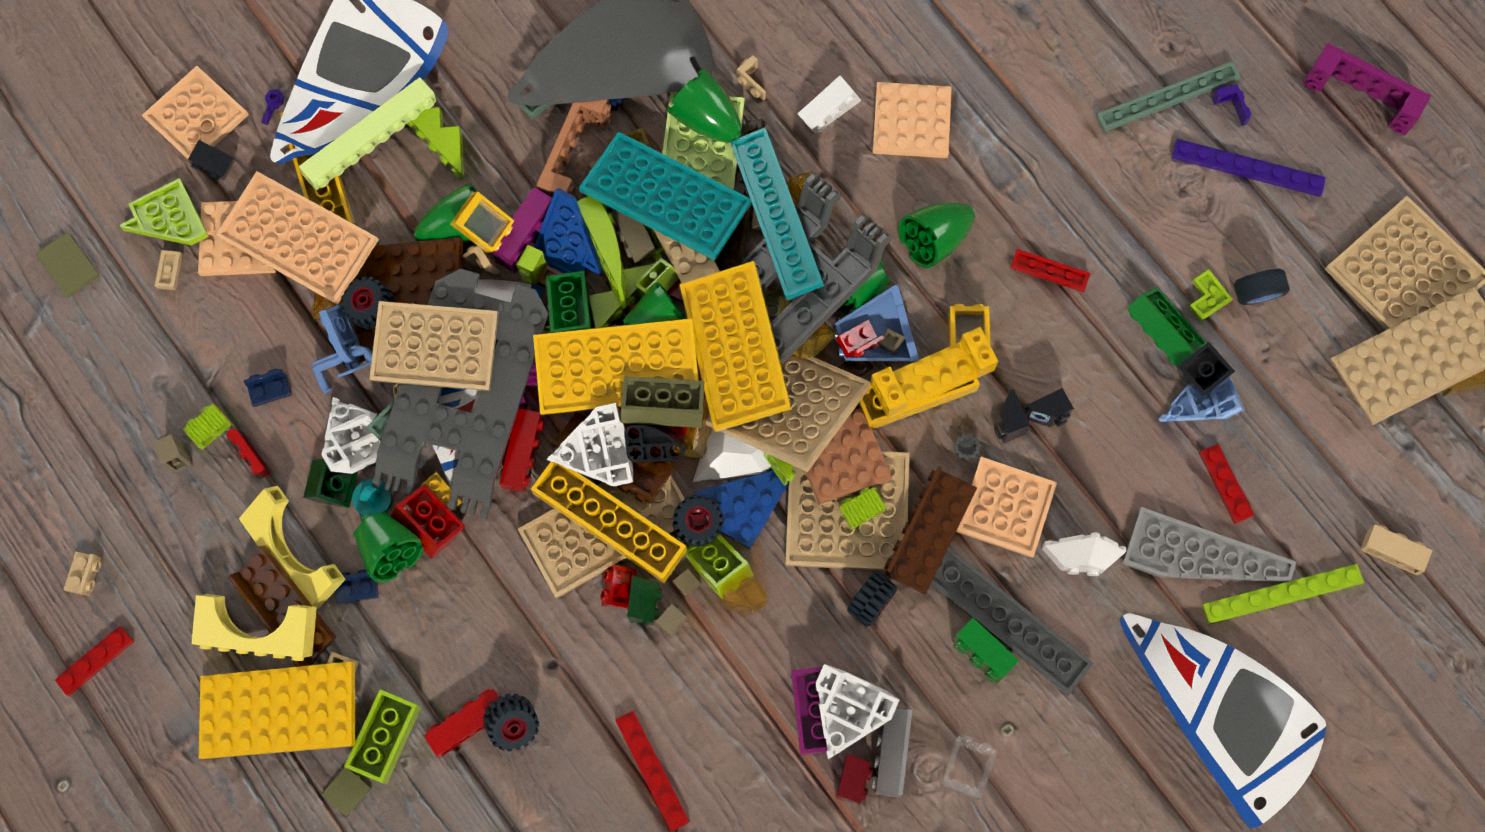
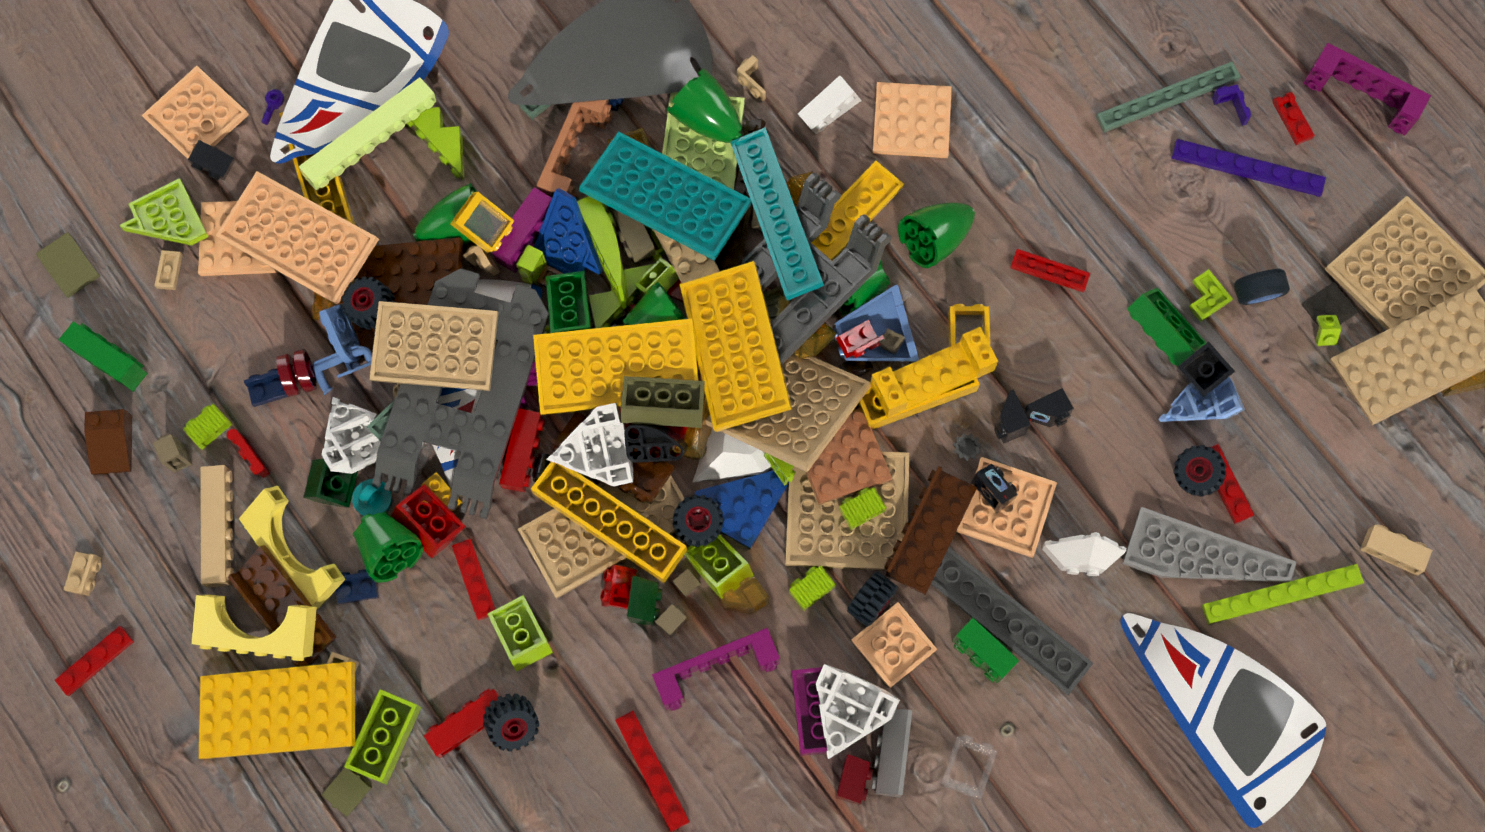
(104, 355): none -> green brick
(109, 441): none -> reddish brown slope
(216, 526): none -> tan brick
(296, 373): none -> dark red wheel
(474, 578): none -> red plate
(519, 633): none -> lime slope
(540, 466): none -> black cone
(759, 642): none -> magenta plate
(812, 587): none -> lime brick
(865, 196): none -> yellow plate
(893, 645): none -> light nougat plate
(994, 487): none -> black slope
(1200, 470): none -> black wheel
(1293, 118): none -> red plate
(1328, 330): none -> lime bracket
(1330, 302): none -> clear smoke plate

